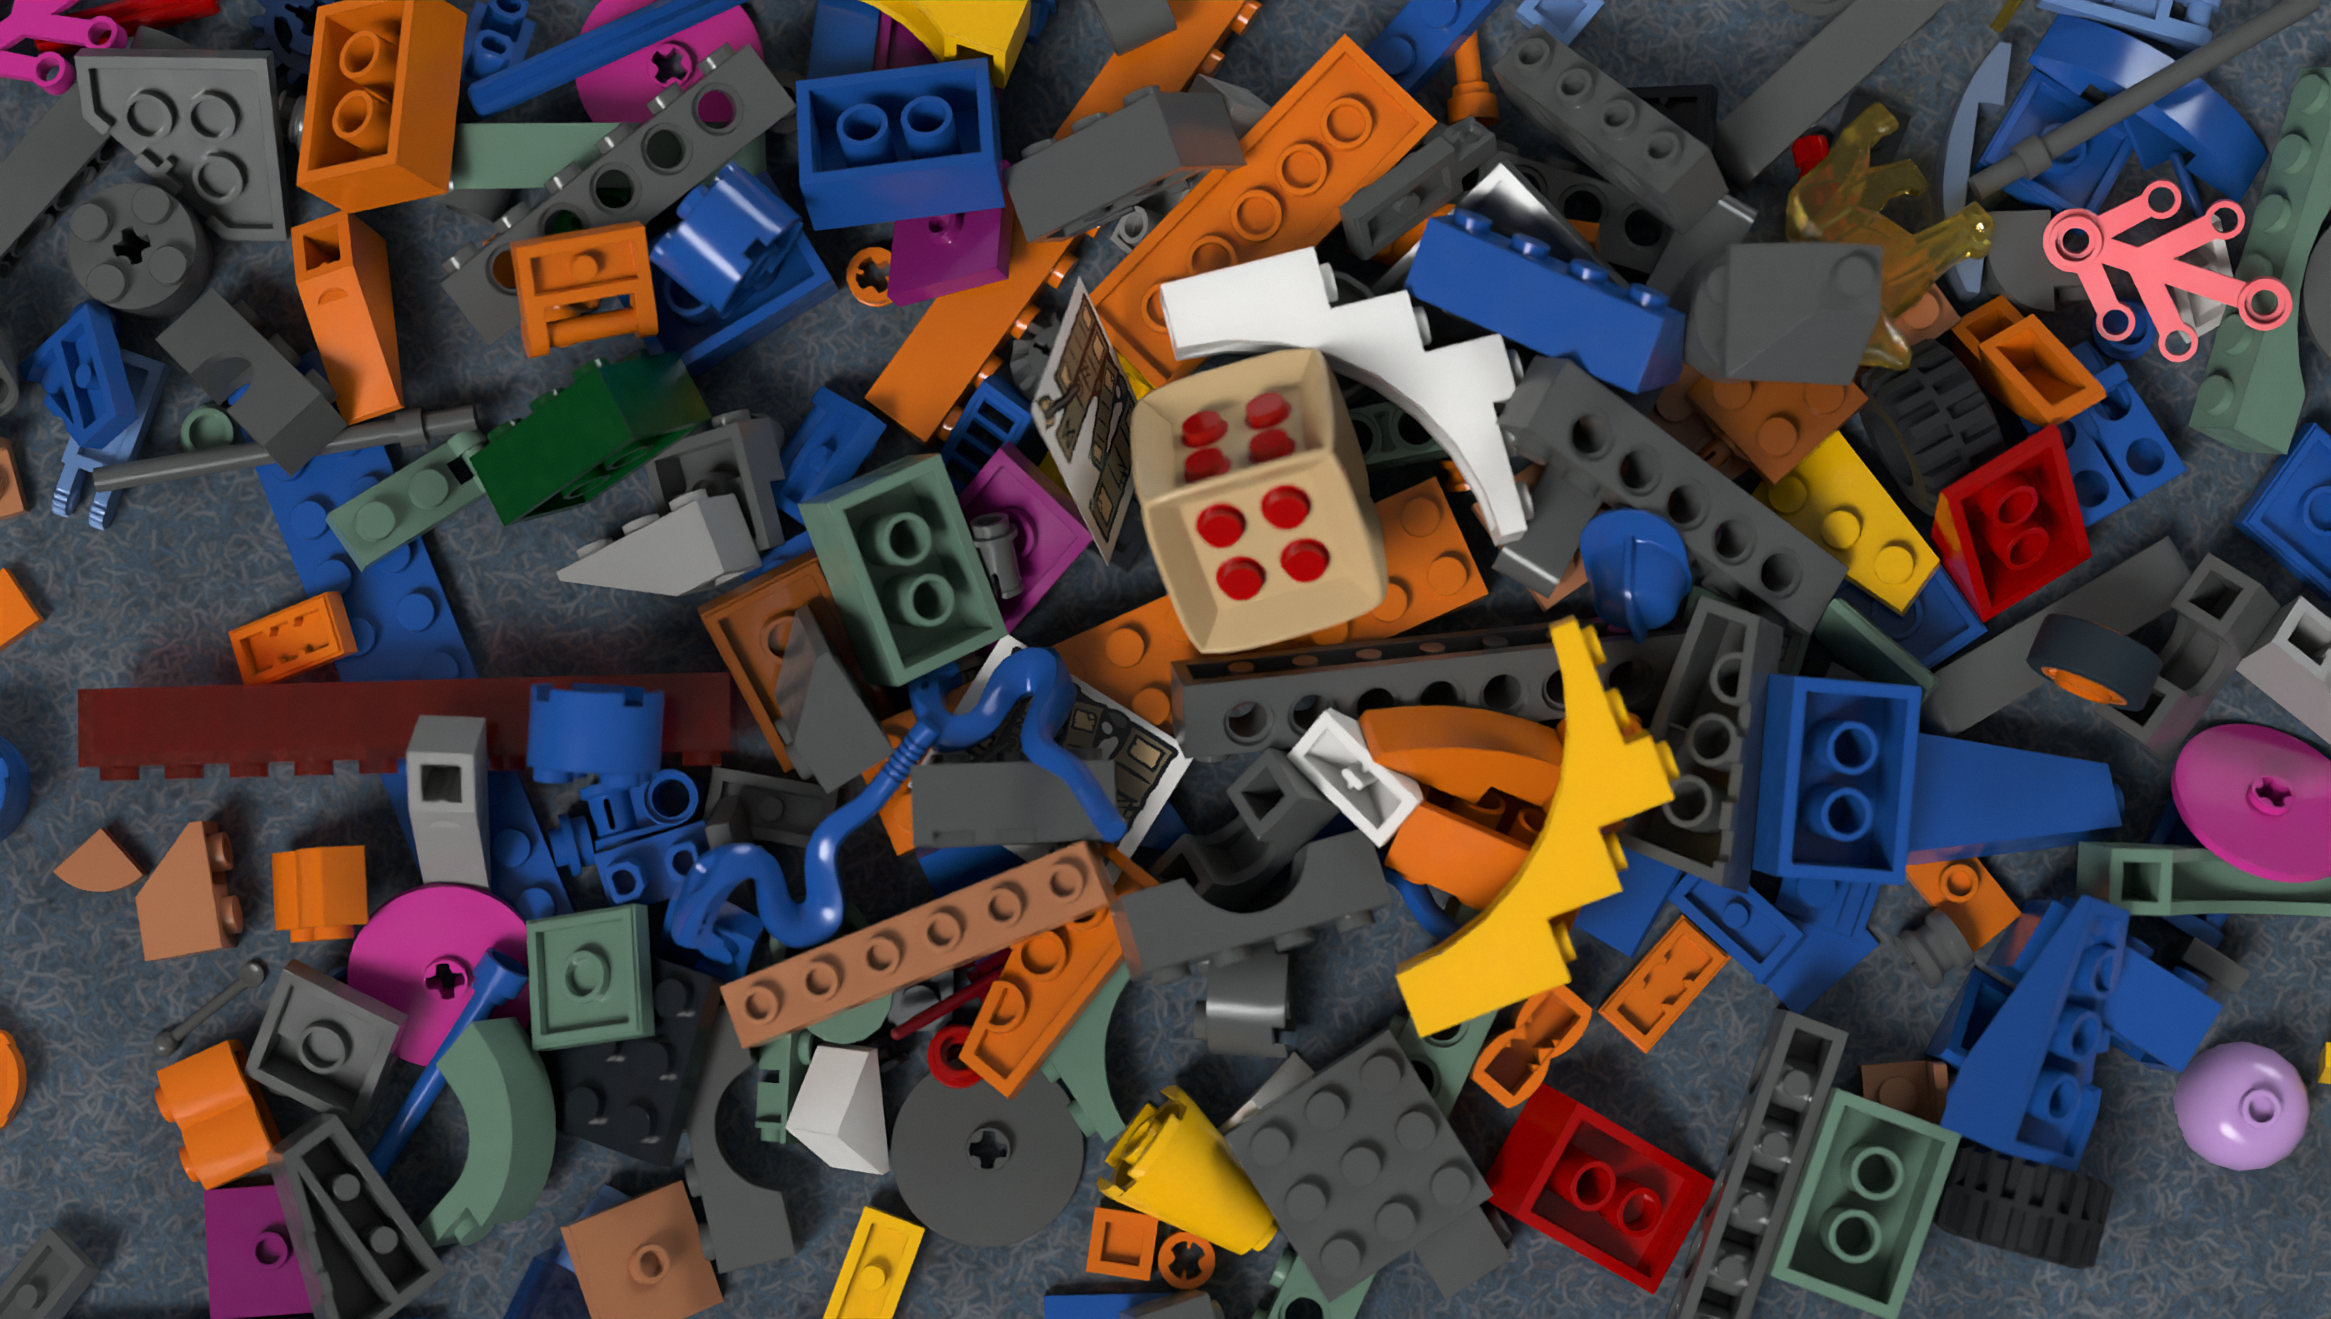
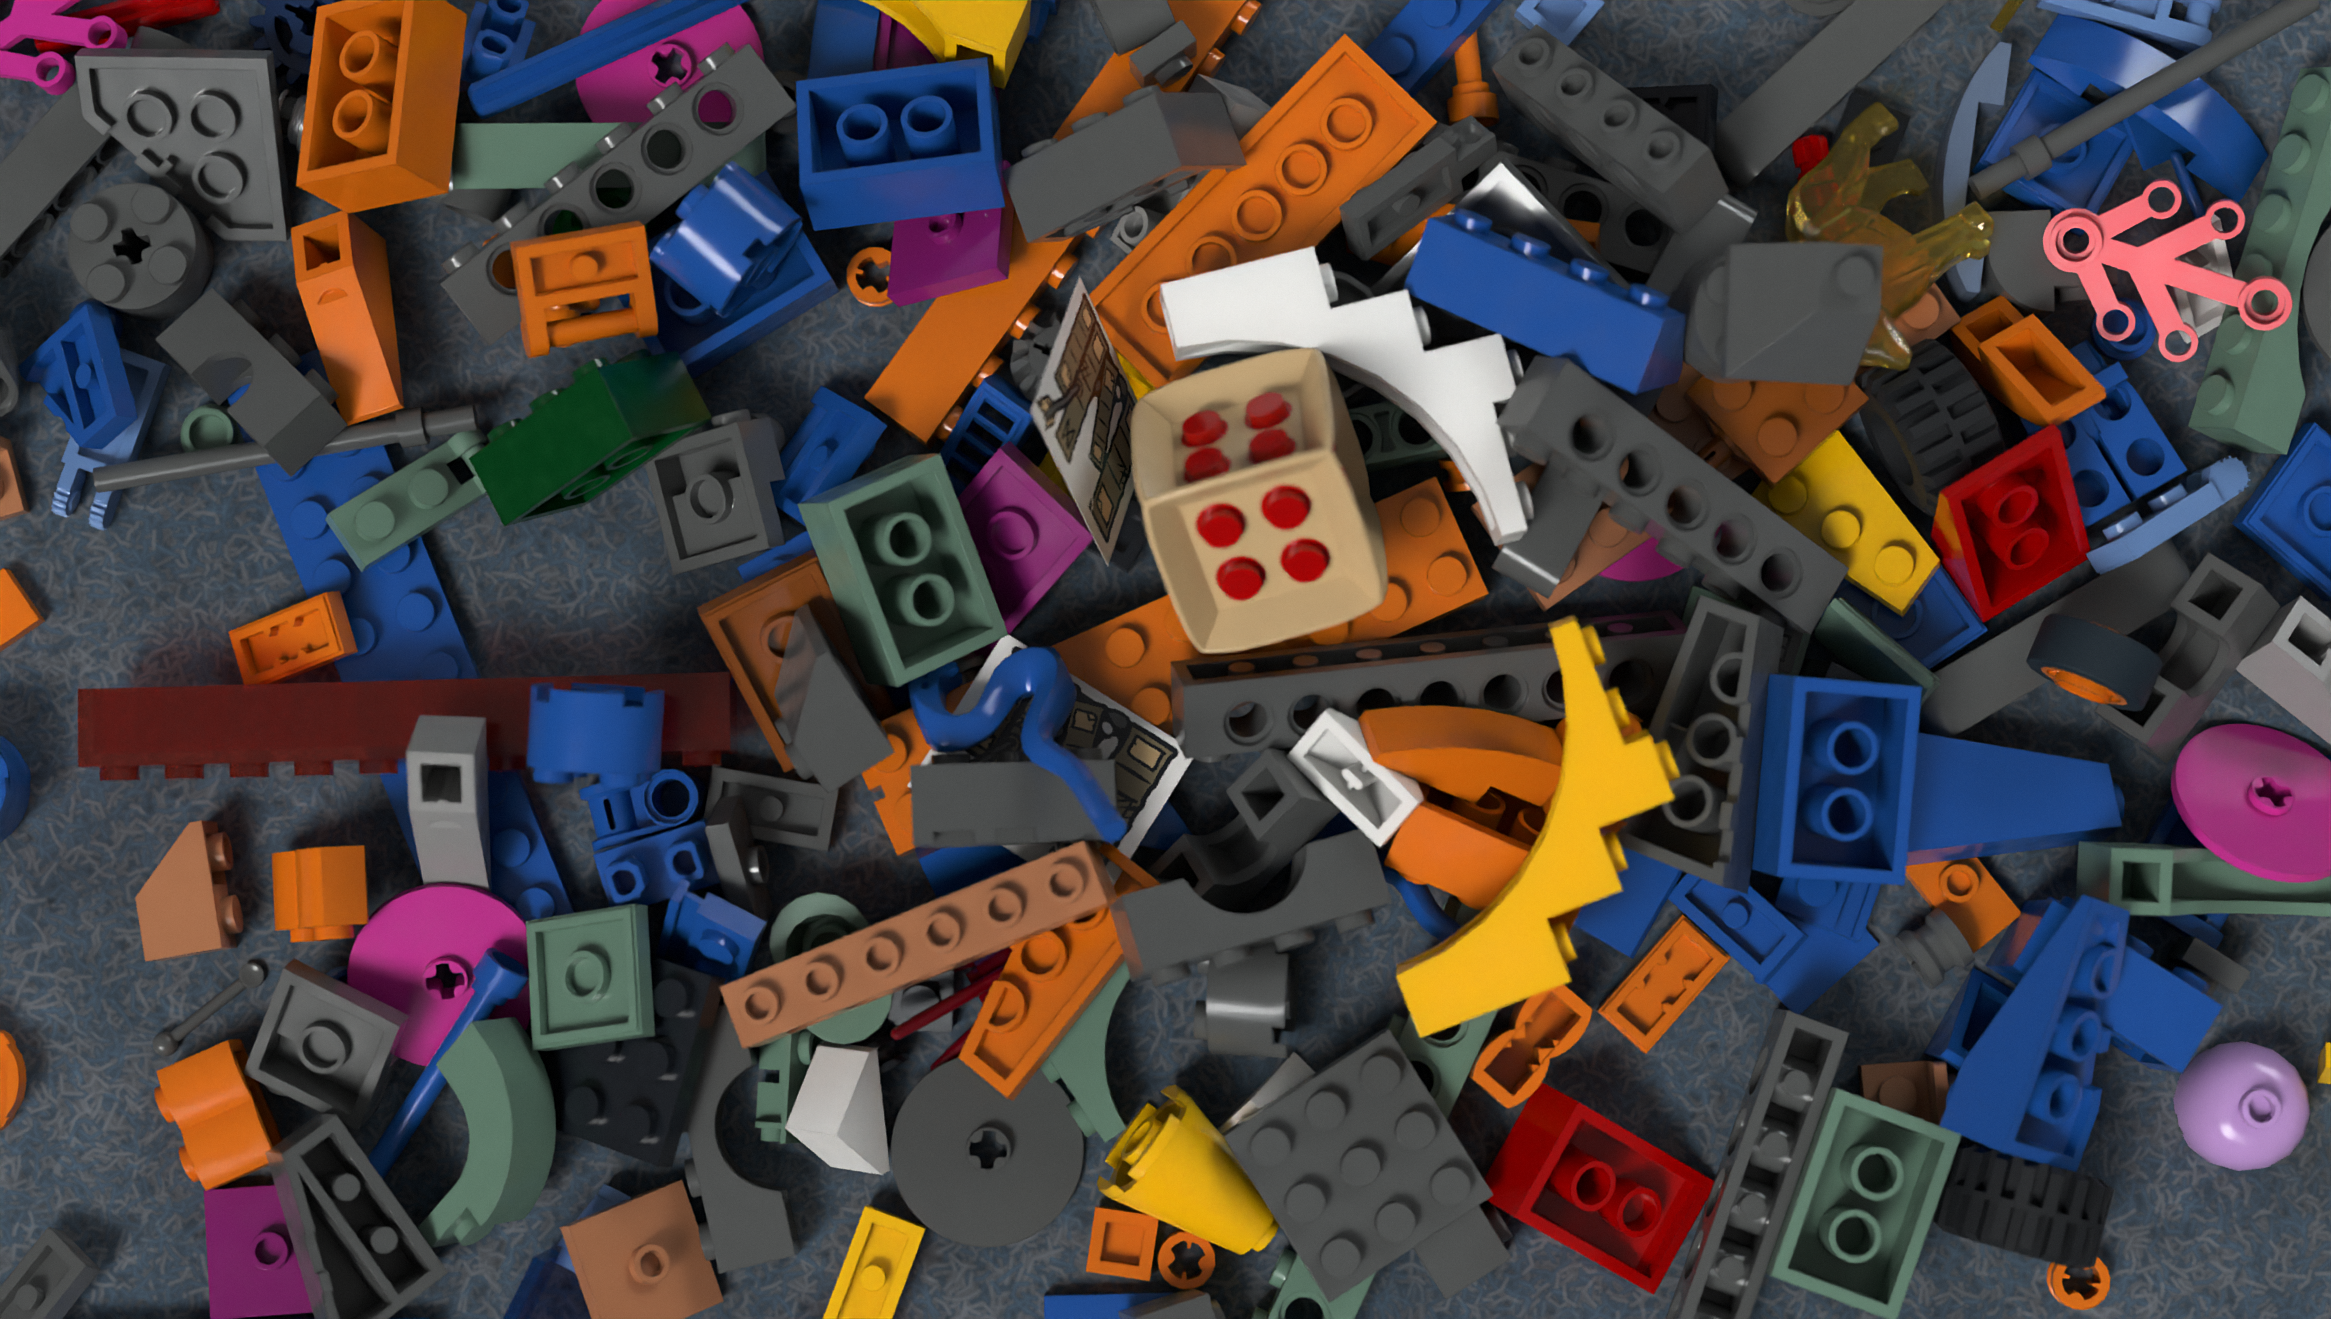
(101, 865): nougat tile -> none
(572, 843): blue plate -> none
(673, 555): light grey slope -> none
(823, 911): blue animal -> none
(941, 1044): red plate -> none
(995, 546): dark grey pin -> none
(1164, 57): none -> dark grey plate
(1635, 569): blue piece -> none
(2072, 1298): none -> orange bush
(2171, 513): none -> medium blue hinge

